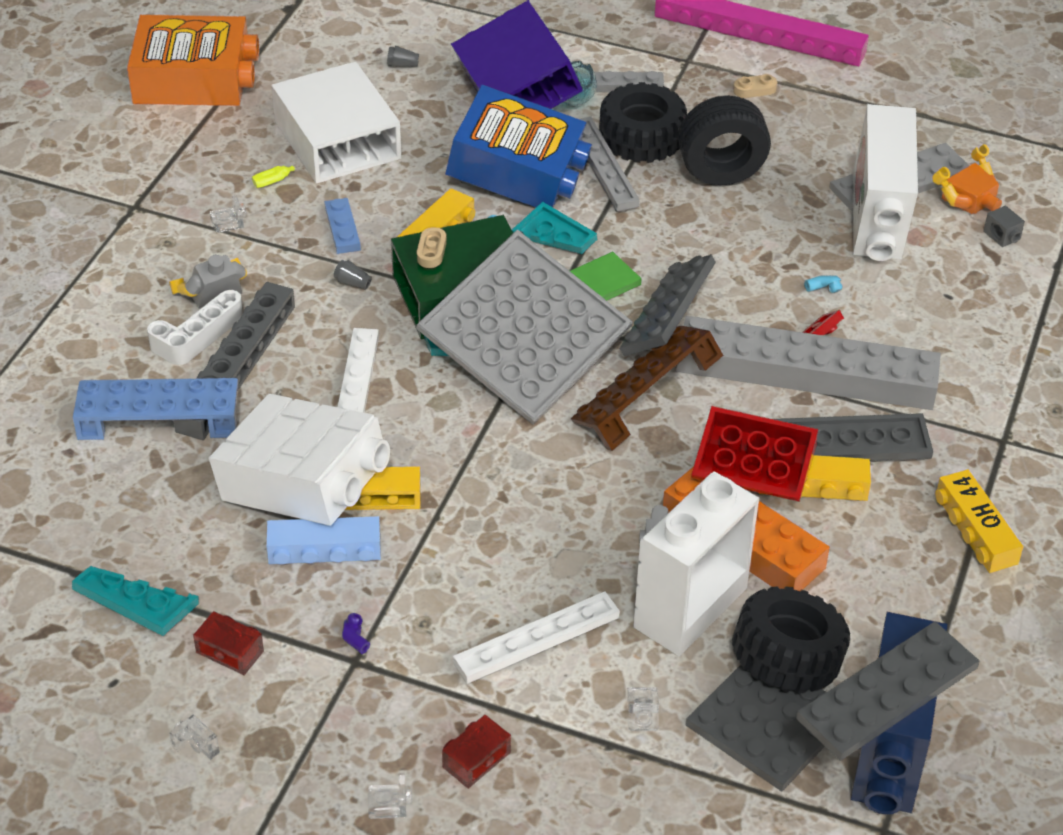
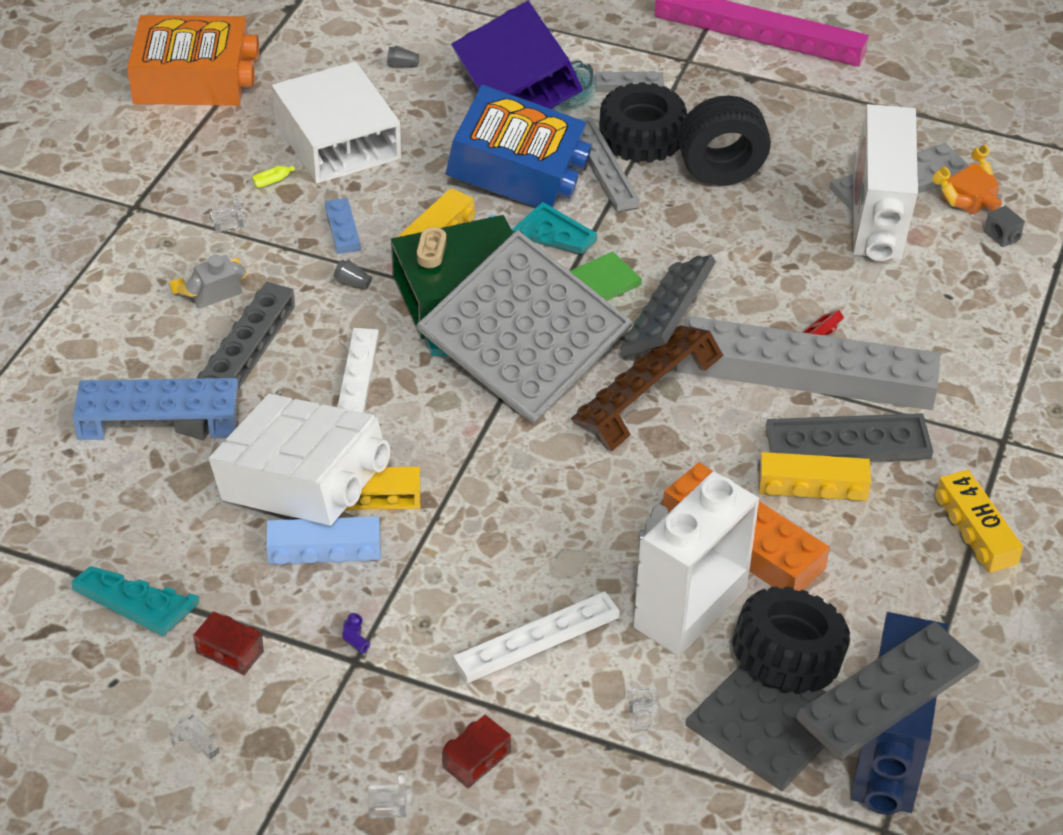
(199, 331): white beam -> none
(755, 86): tan plate -> none
(756, 452): red slope -> none
(823, 281): medium azure arm -> none

